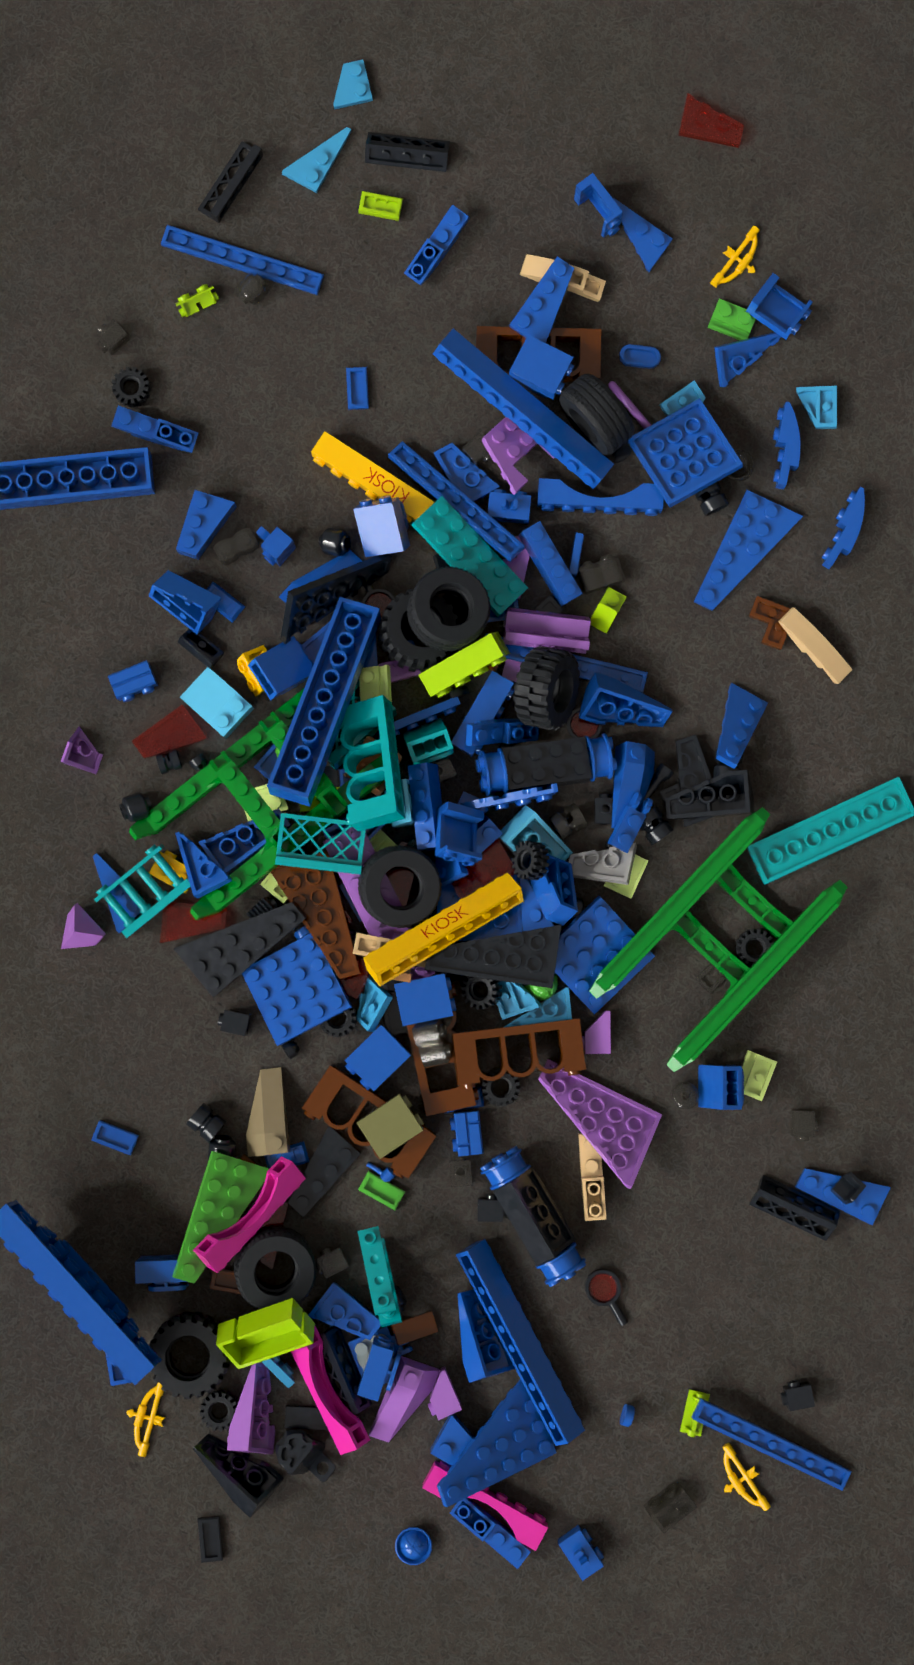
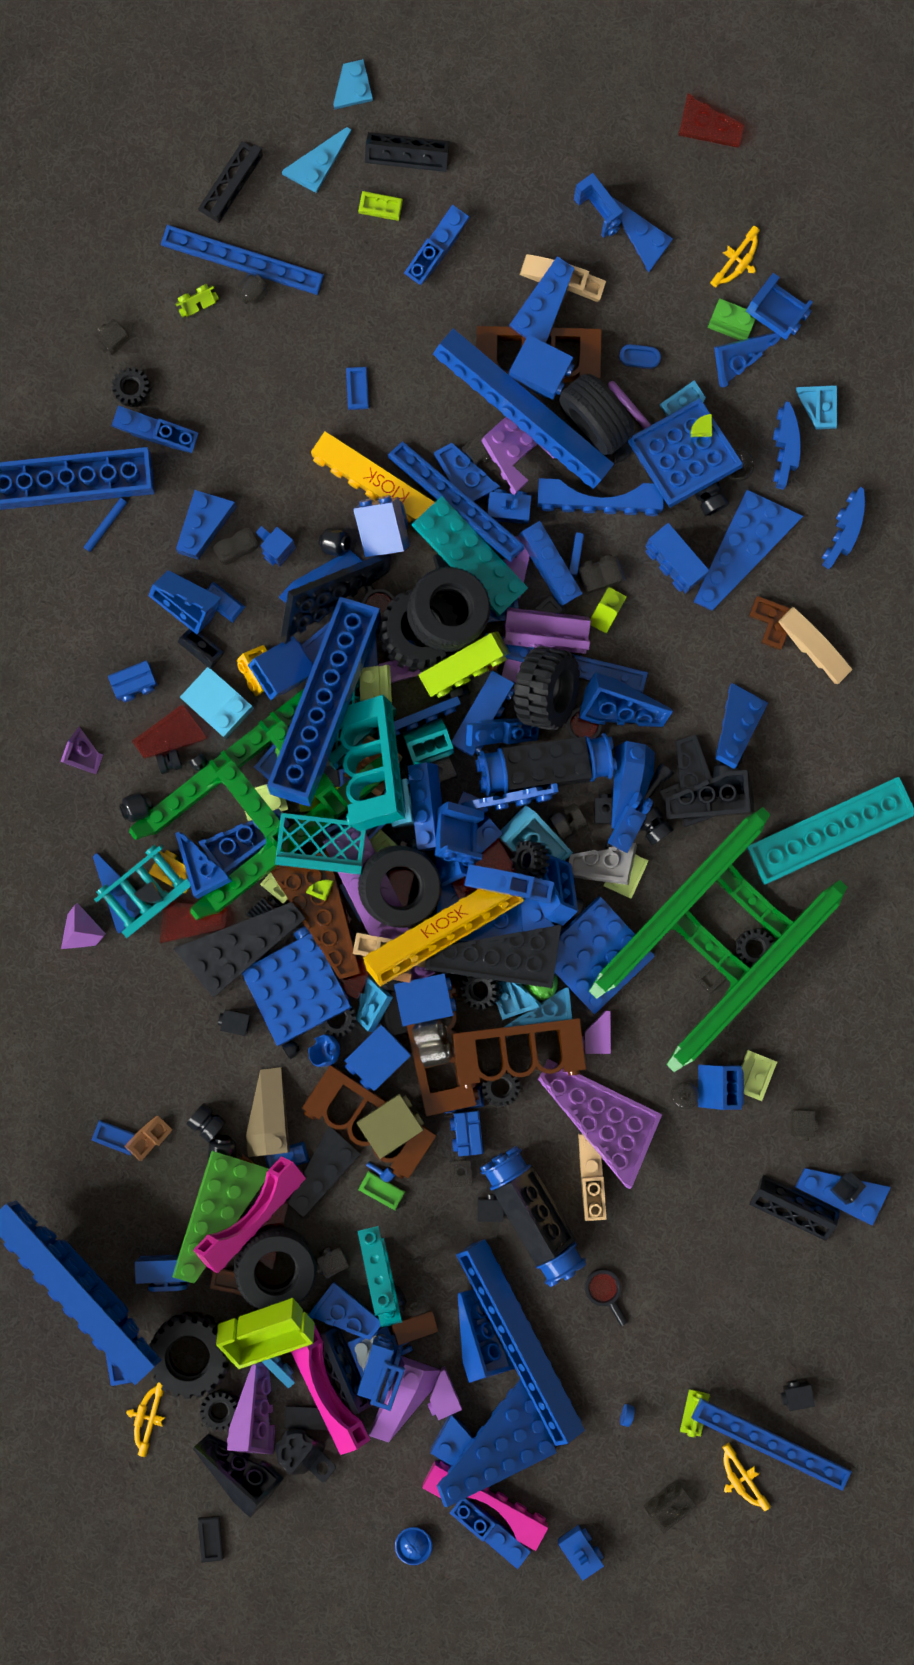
(105, 524): none -> blue bar
(147, 1137): none -> medium nougat slope
(149, 894): none -> black tile
(321, 889): none -> lime tile
(324, 1051): none -> blue hair
(393, 1367): none -> blue tile
(509, 883): none -> blue slope
(676, 558): none -> blue brick
(702, 427): none -> lime tile

